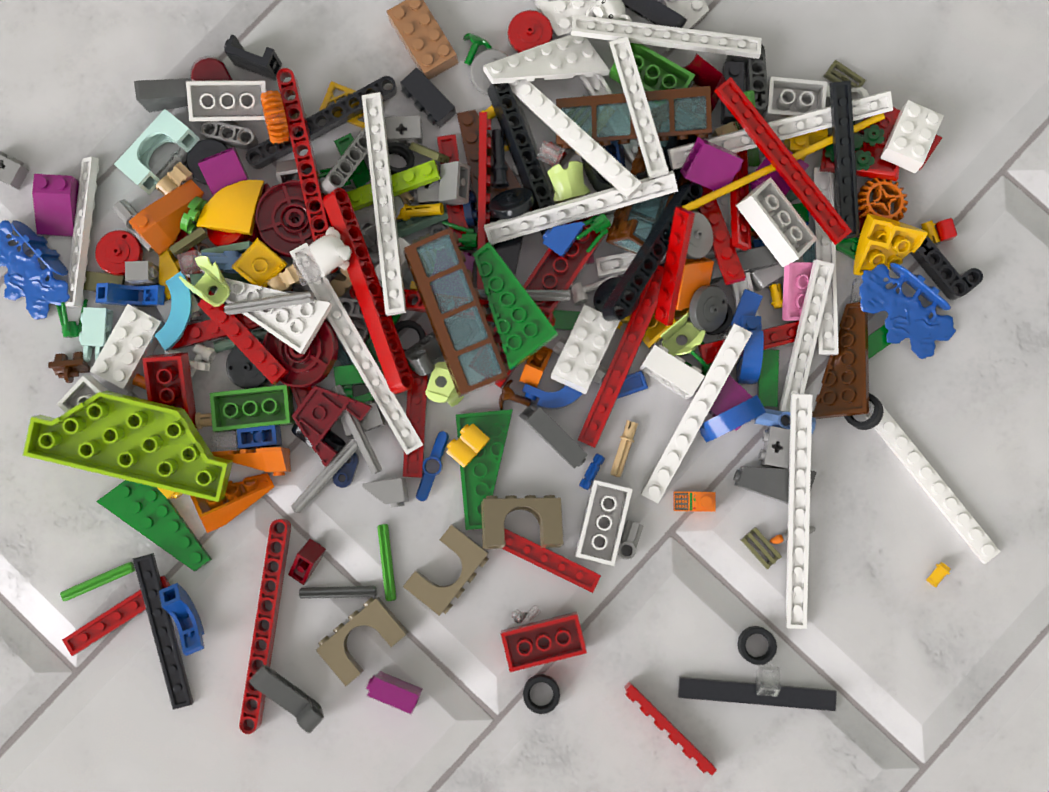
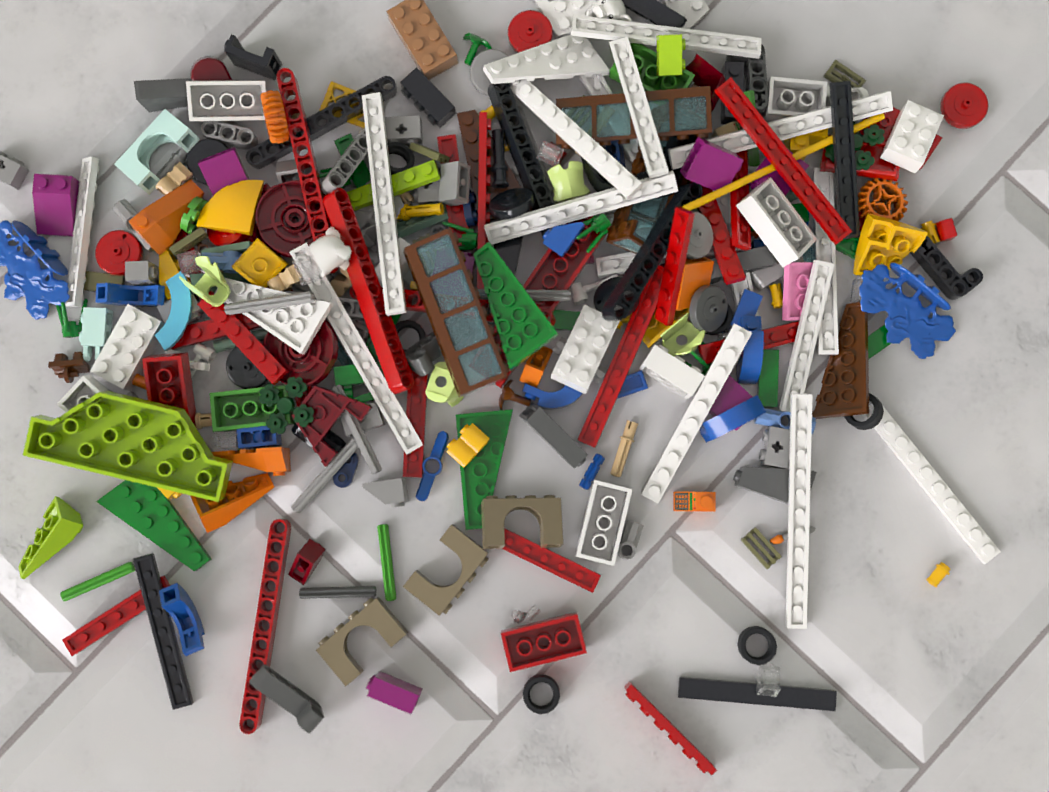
(58, 530): none -> lime wedge
(286, 405): none -> dark green plant
(670, 55): none -> lime brick
(964, 105): none -> red wheel

